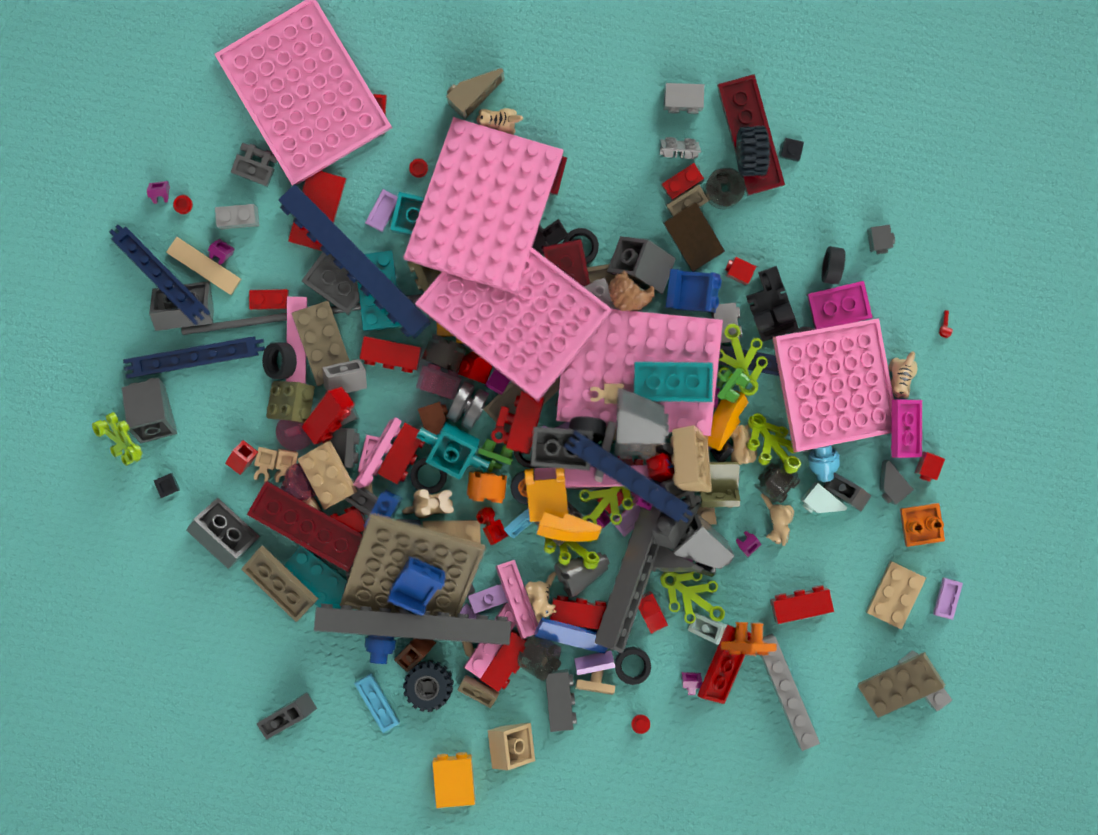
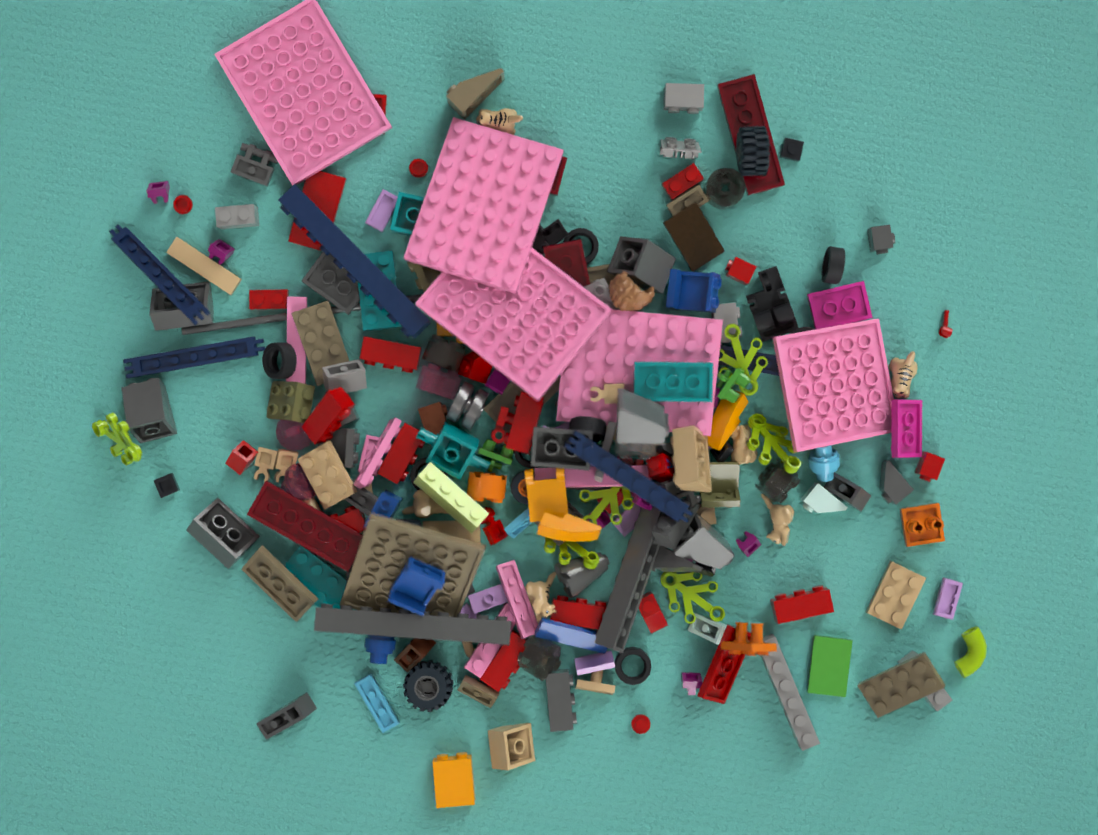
(450, 497): none -> yellowish green brick
(829, 666): none -> bright green tile
(975, 652): none -> lime cylinder

